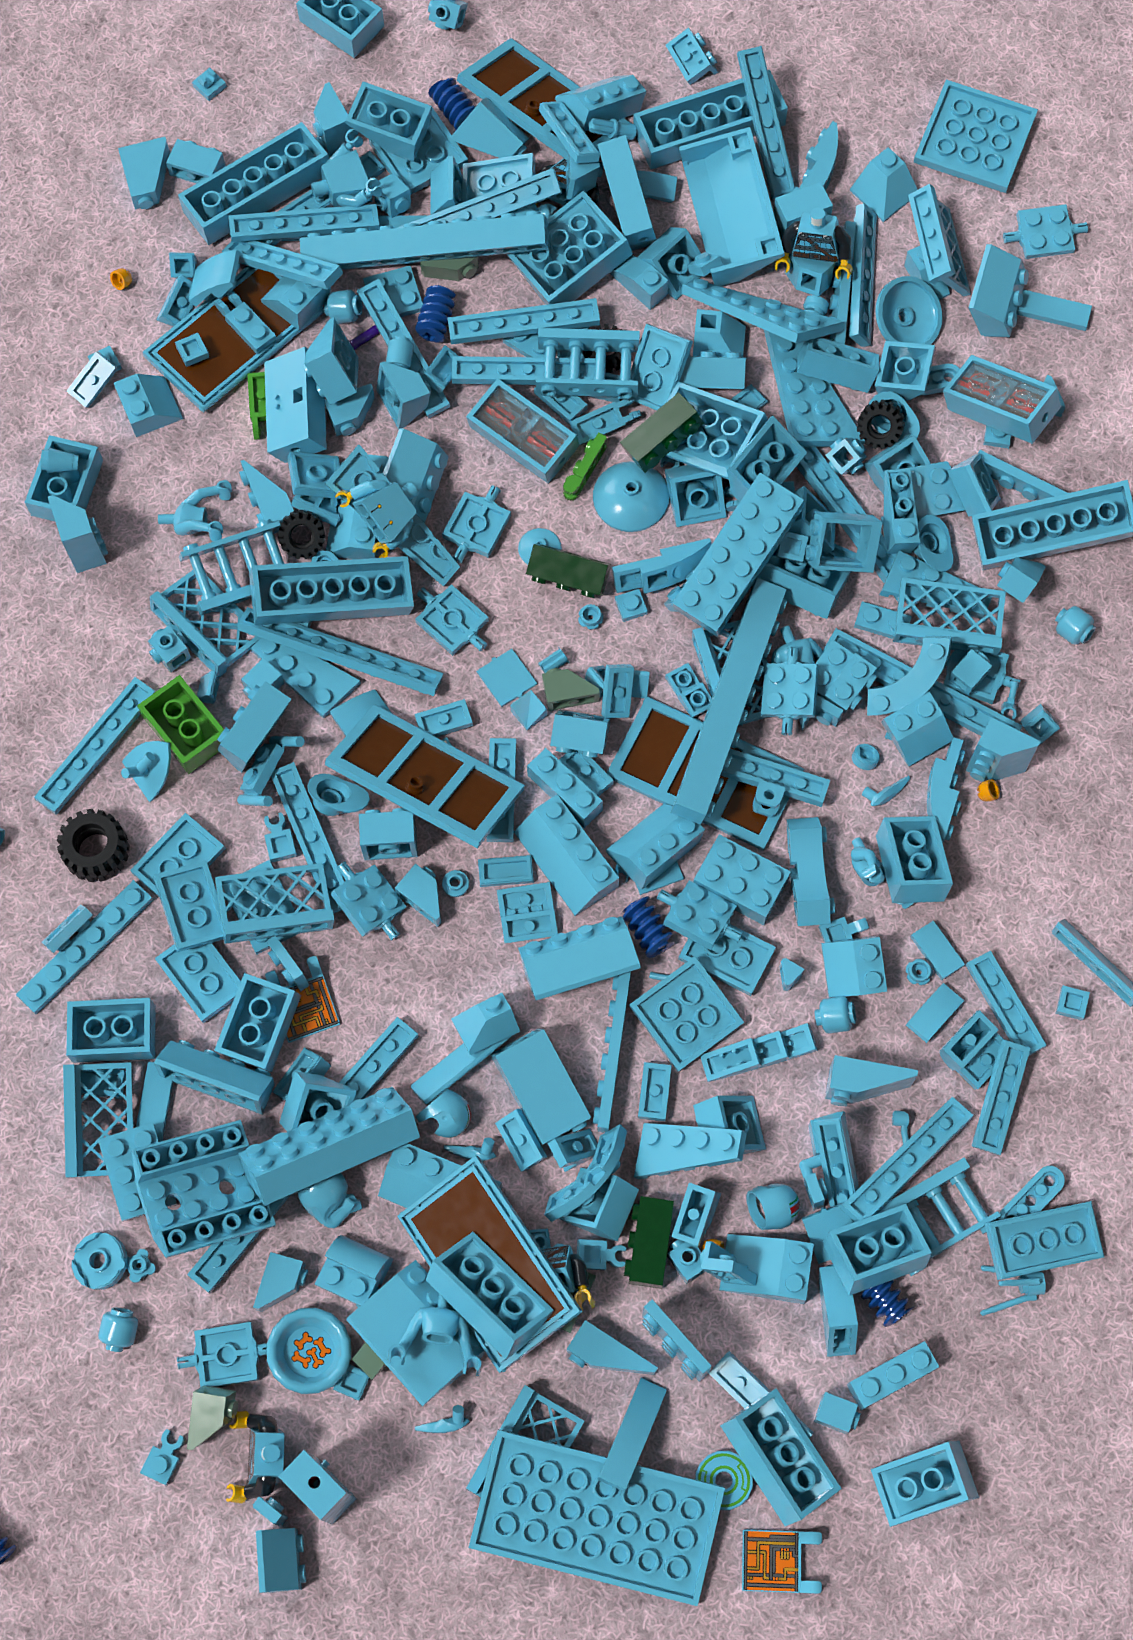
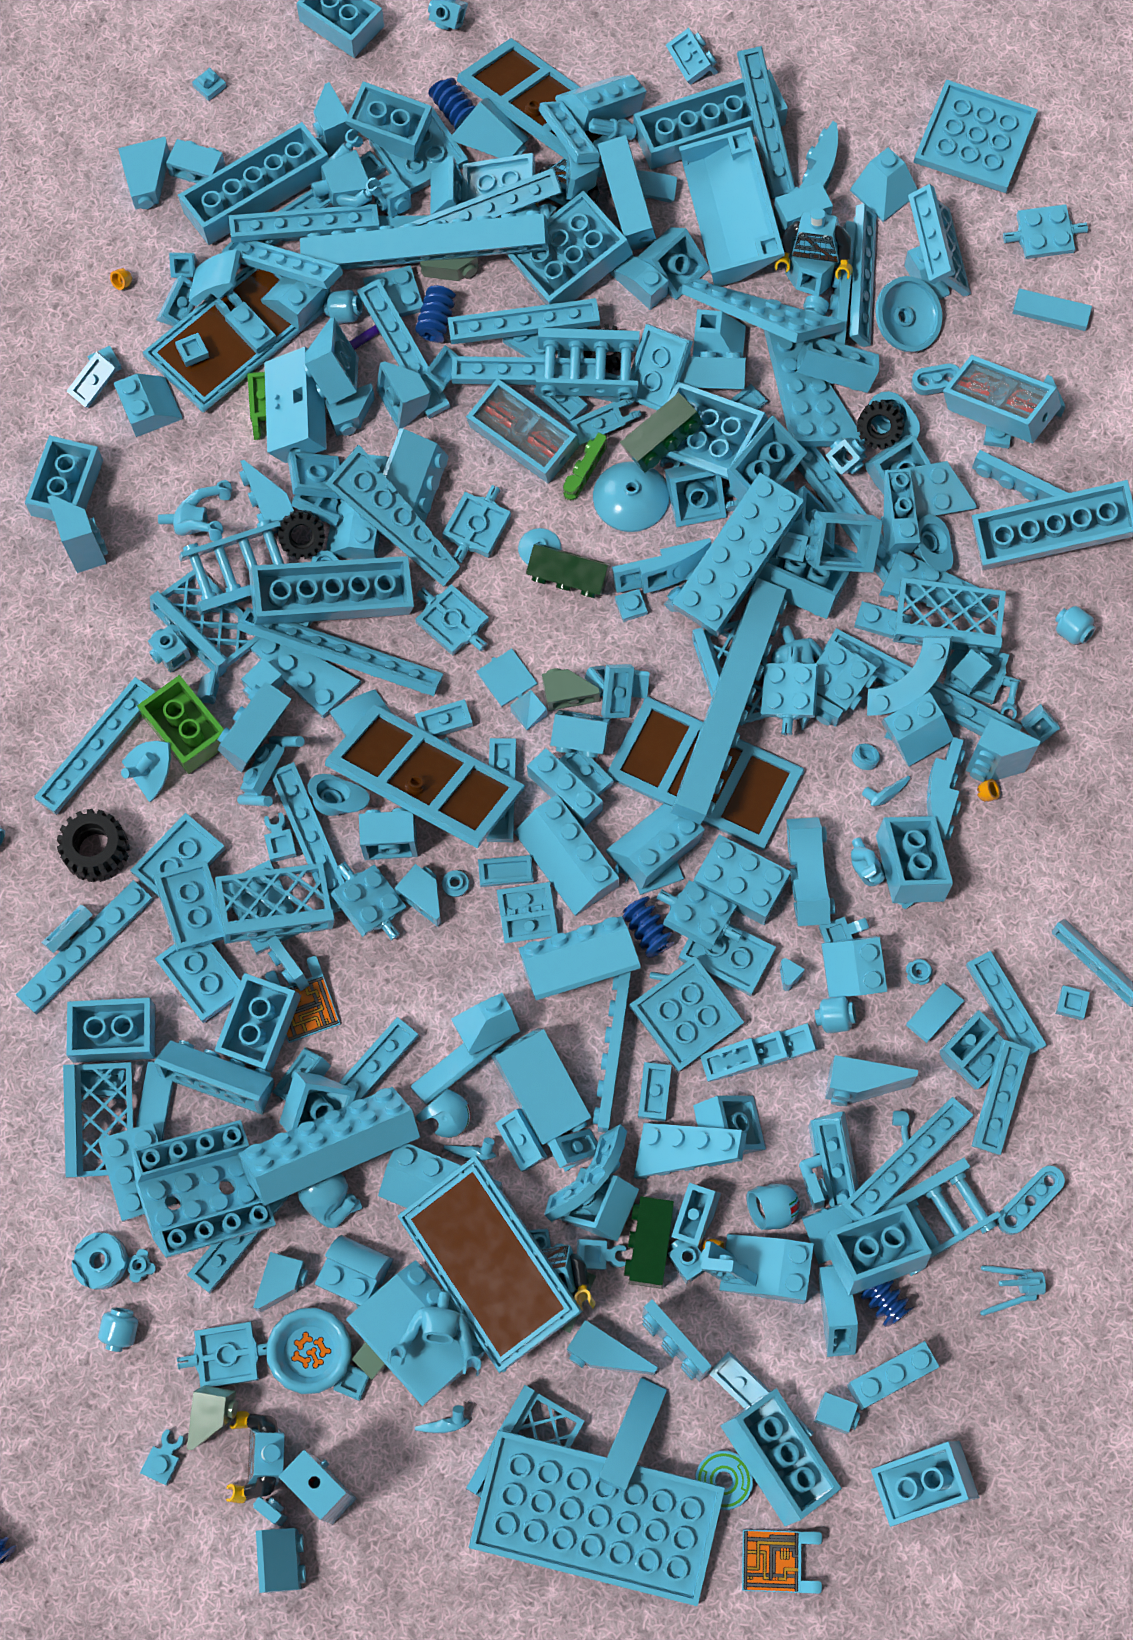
(58, 461): medium azure cone -> none
(385, 510): medium azure torso -> none
(400, 352): medium azure brick -> none
(488, 1294): medium azure slope -> none
(553, 661): medium azure piece -> none
(590, 610): medium azure plate -> none
(689, 690): medium azure slope -> none
(703, 263): medium azure plate -> none
(775, 781): medium azure plate -> none
(904, 368): medium azure slope -> none
(937, 950): medium azure tile -> none
(974, 485): medium azure slope -> none
(998, 292): medium azure slope -> none
(1020, 577): medium azure slope -> none
(1044, 1240): medium azure plate -> none

